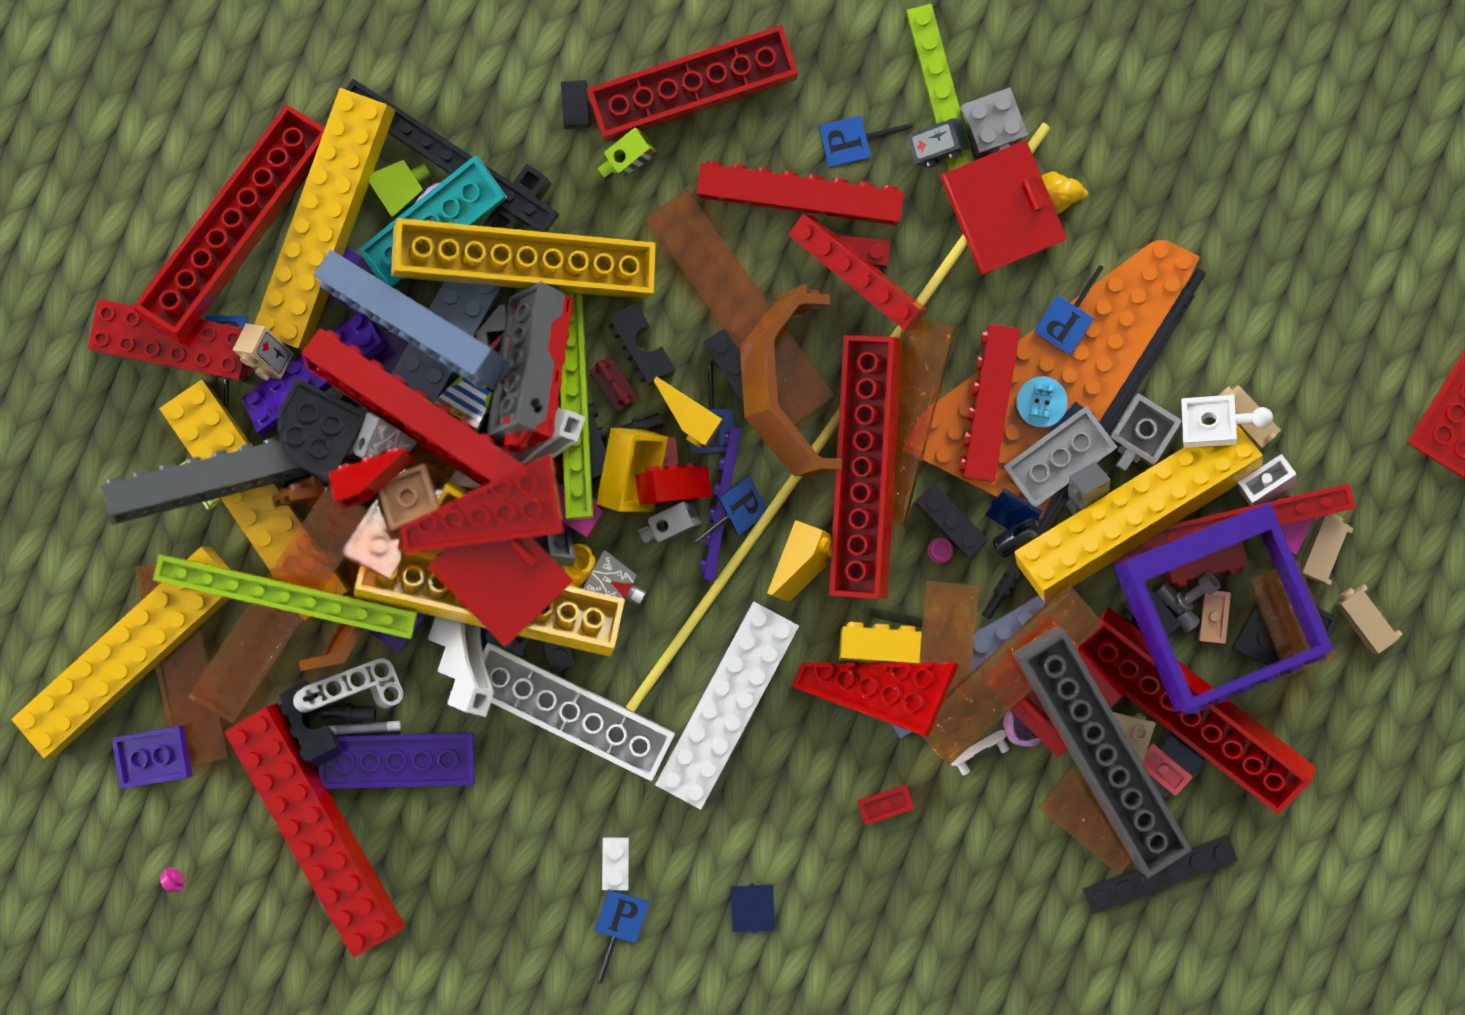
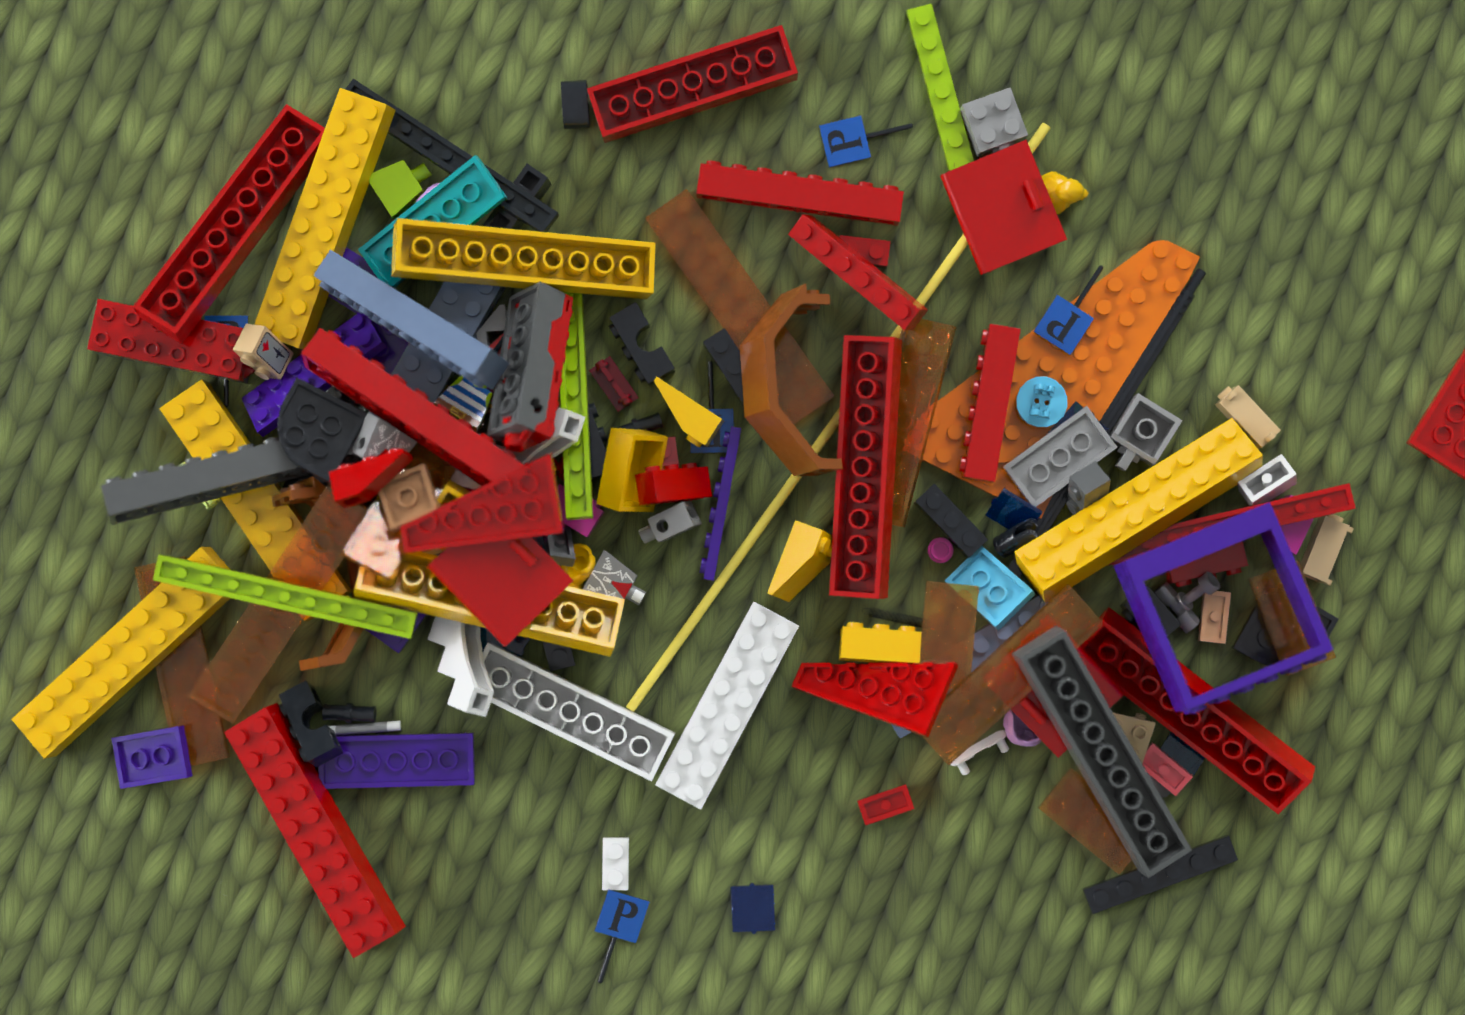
(172, 880): dark pink plate -> none
(346, 688): white beam -> none
(637, 151): lime torso -> none
(742, 508): blue piece -> none
(938, 142): brick -> none
(1000, 590): none -> medium azure plate
(1223, 411): white plate -> none
(1366, 619): tan brick -> none

